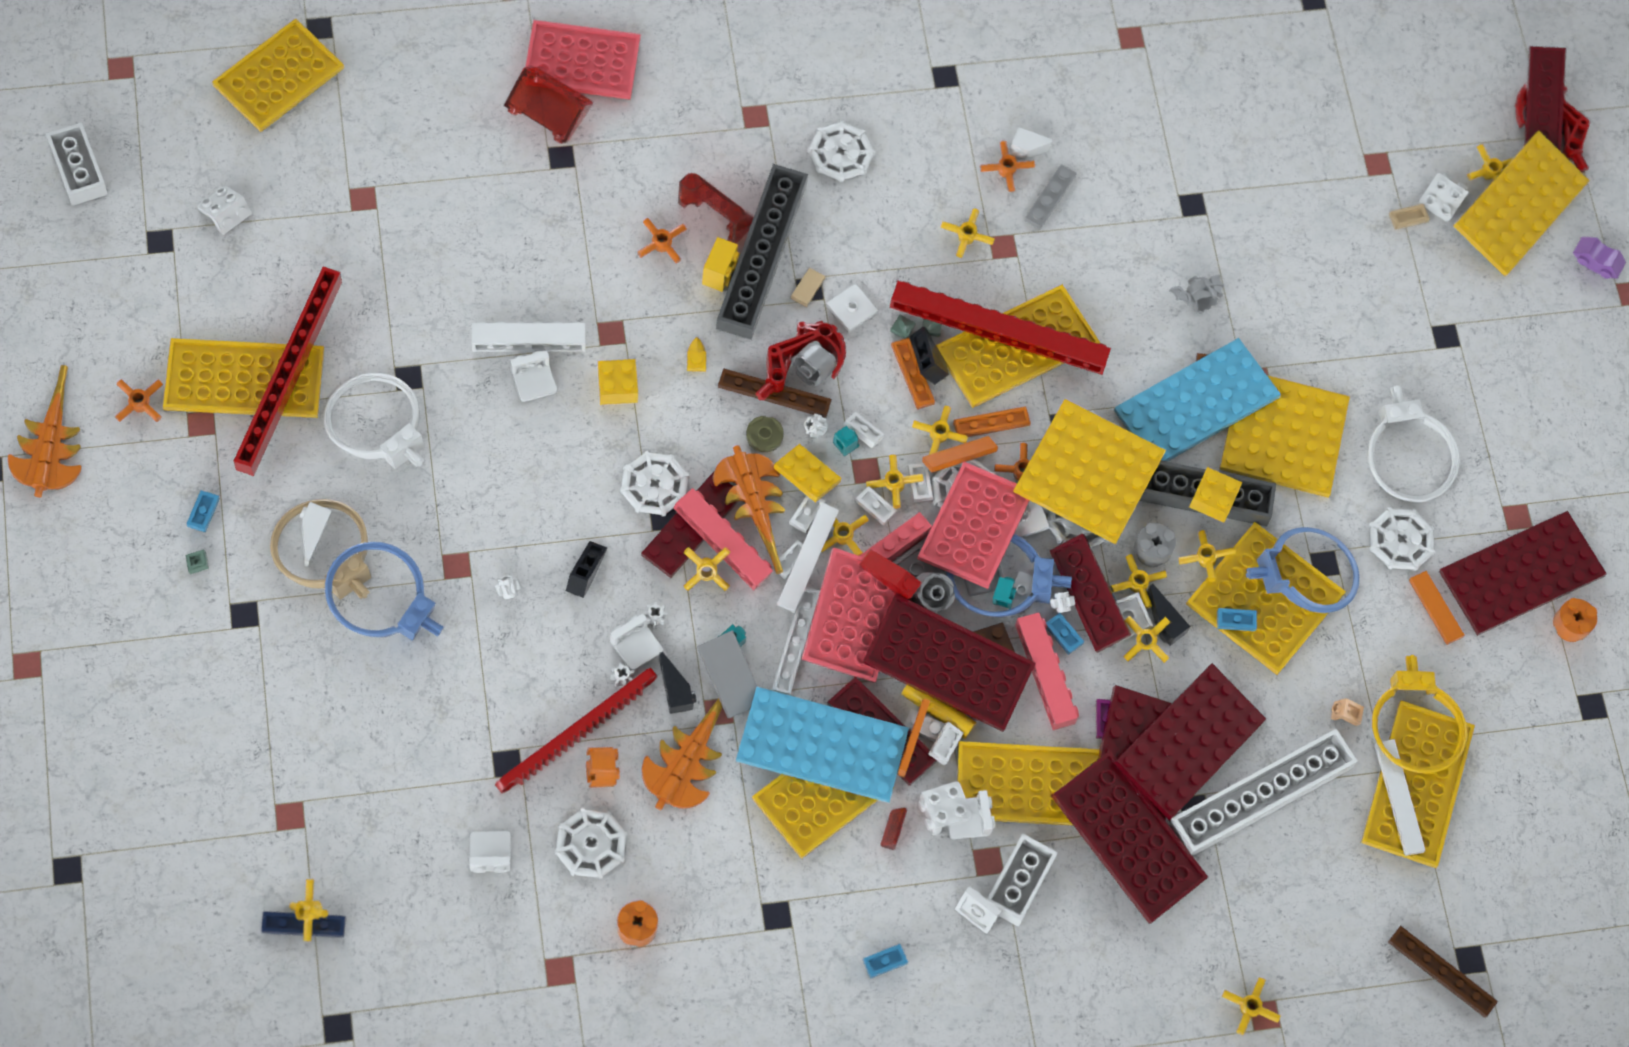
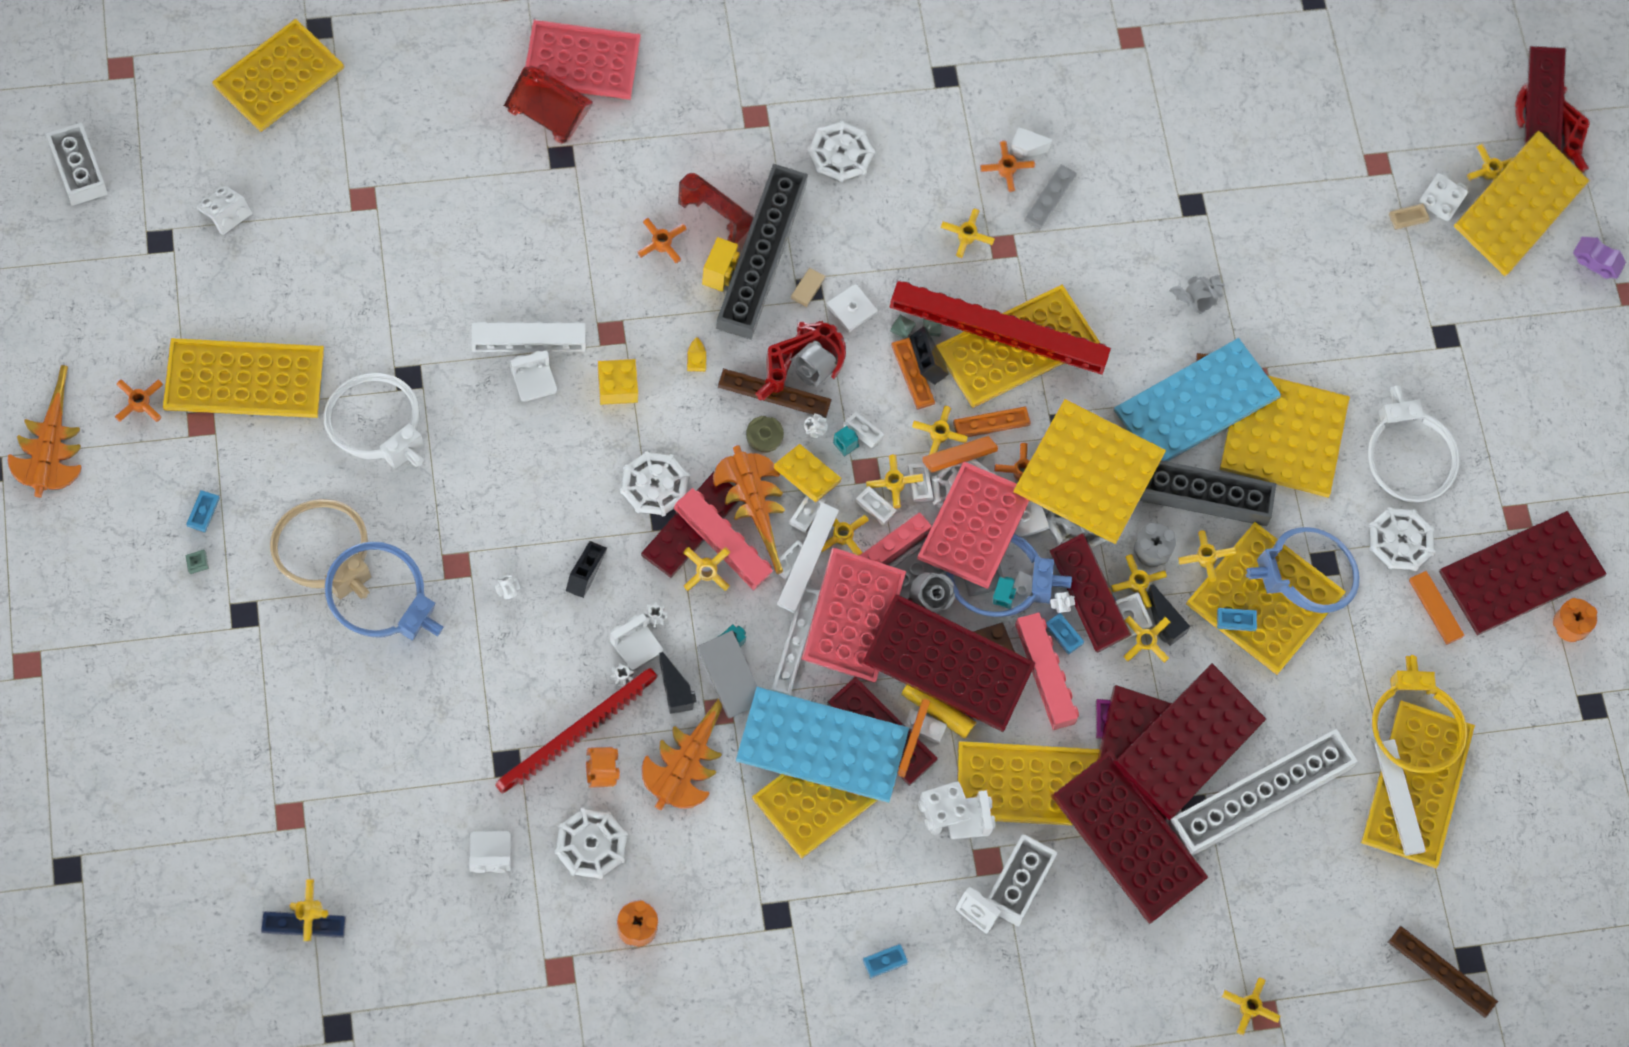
(287, 371): red brick -> none
(312, 527): white slope -> none
(890, 574): red slope -> none
(893, 828): clear red slope -> none
(945, 743): white plate -> none
(1215, 494): yellow brick -> none
(1348, 711): light nougat bracket -> none

